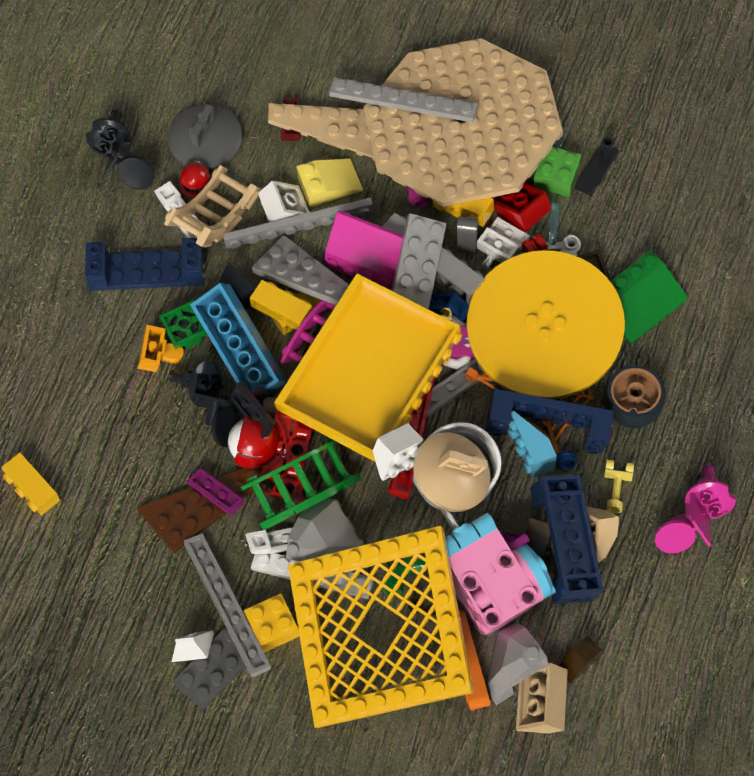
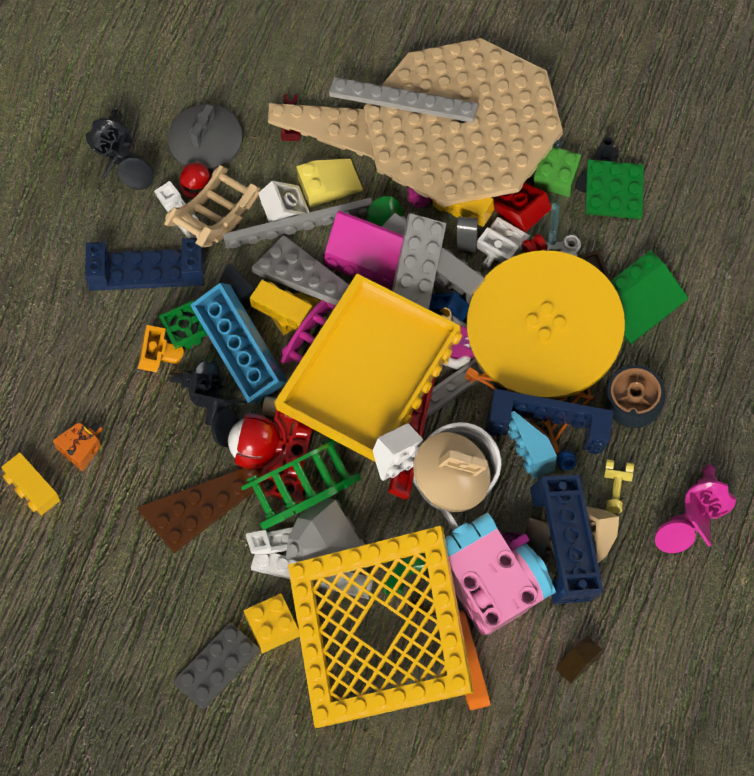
(79, 444): none -> orange torso
(193, 646): white slope -> none
(215, 491): magenta tile -> none
(227, 605): light grey plate -> none
(248, 404): black piece -> none
(383, 209): none -> green dish
(513, 660): light grey brick -> none
(542, 701): tan slope -> none
(614, 189): none -> green plate

